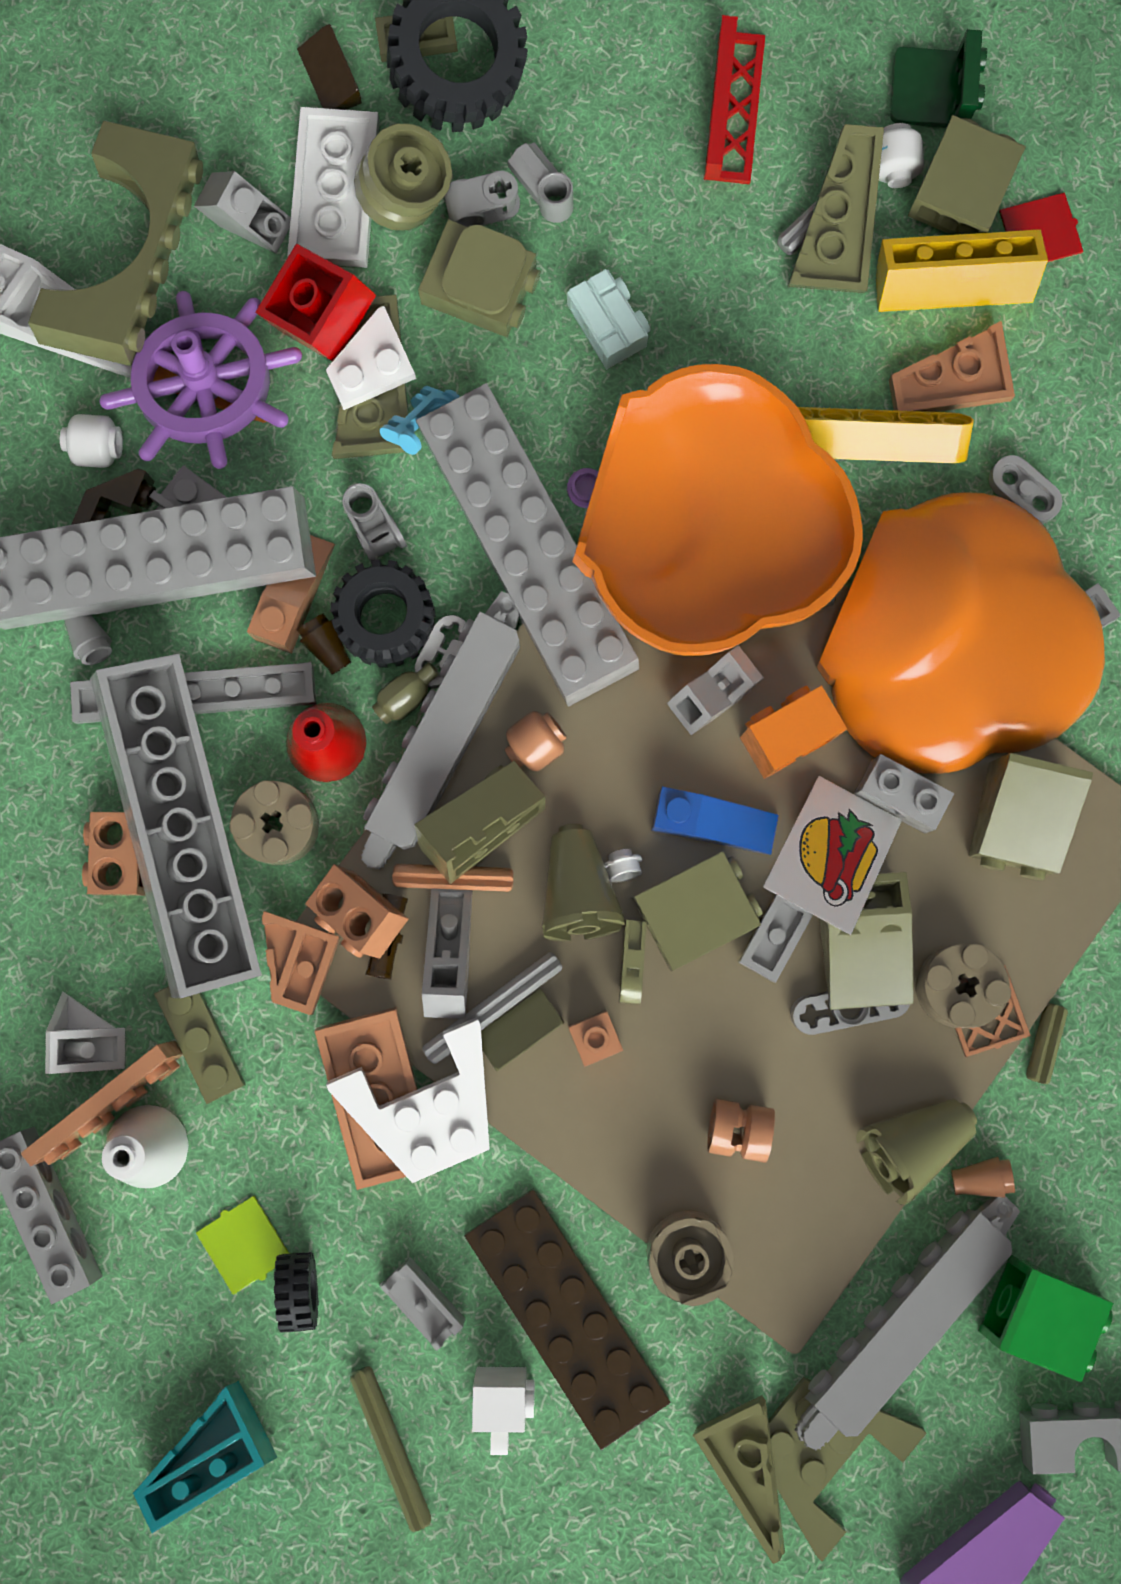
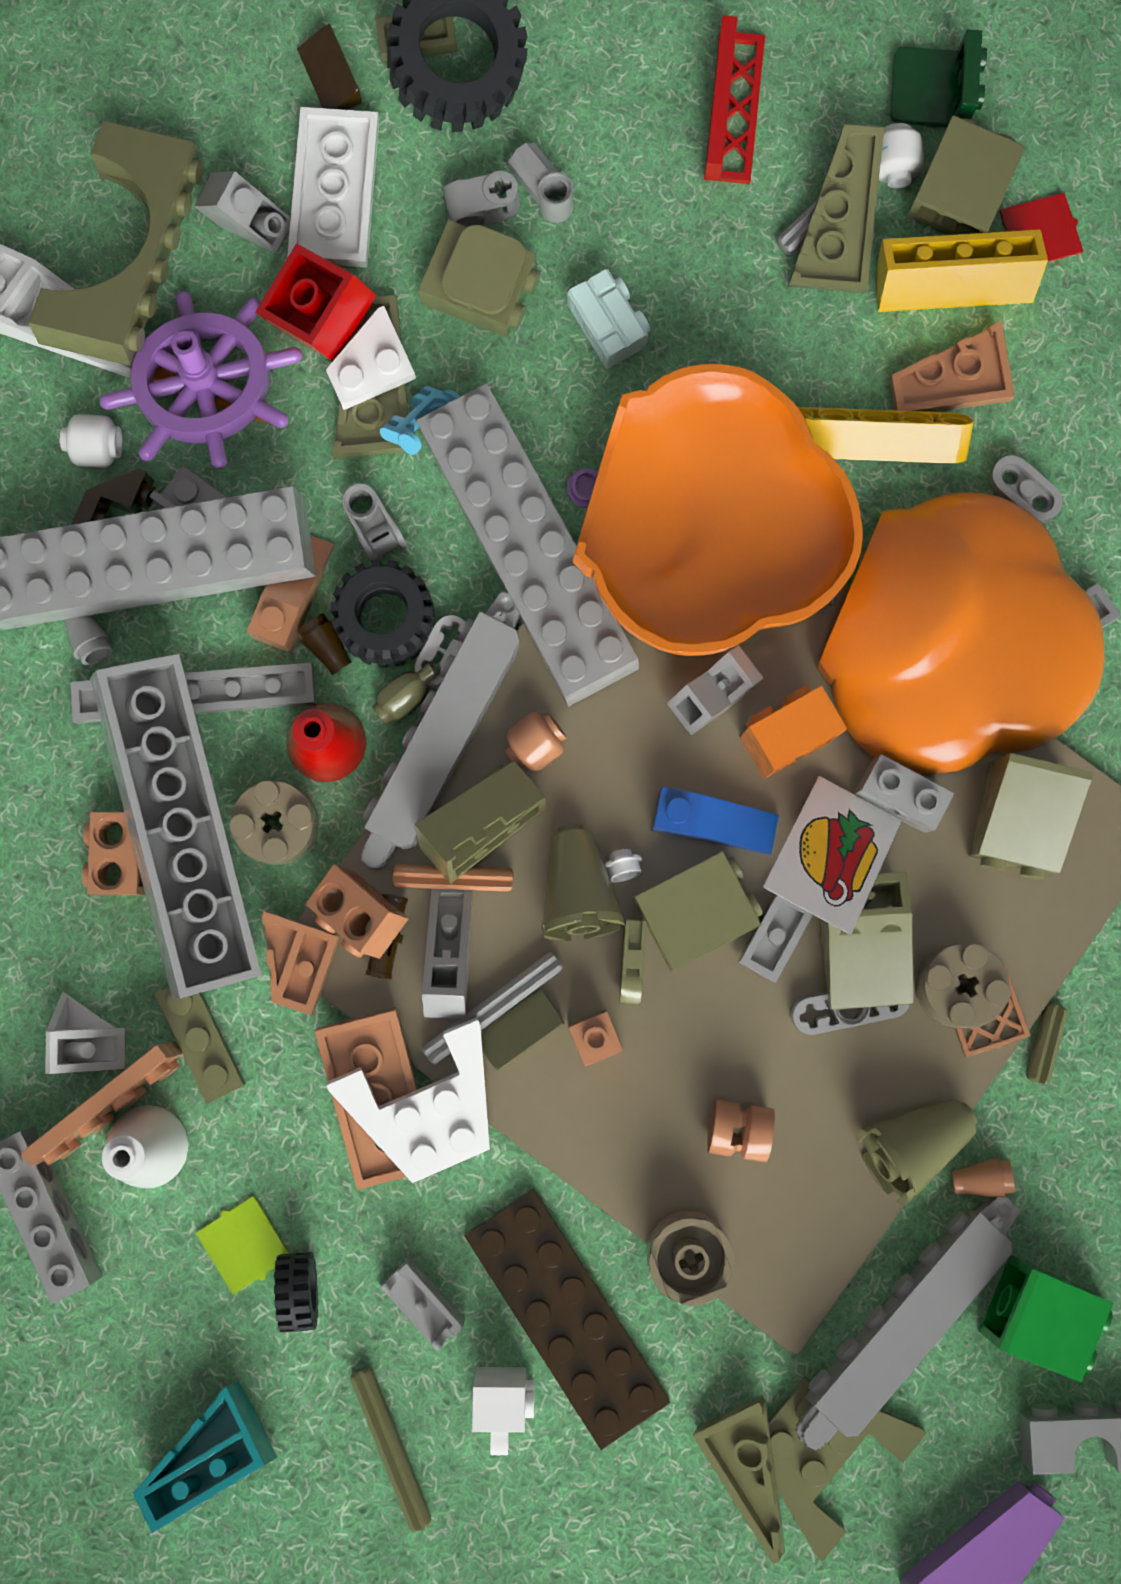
(402, 177): olive wheel -> none

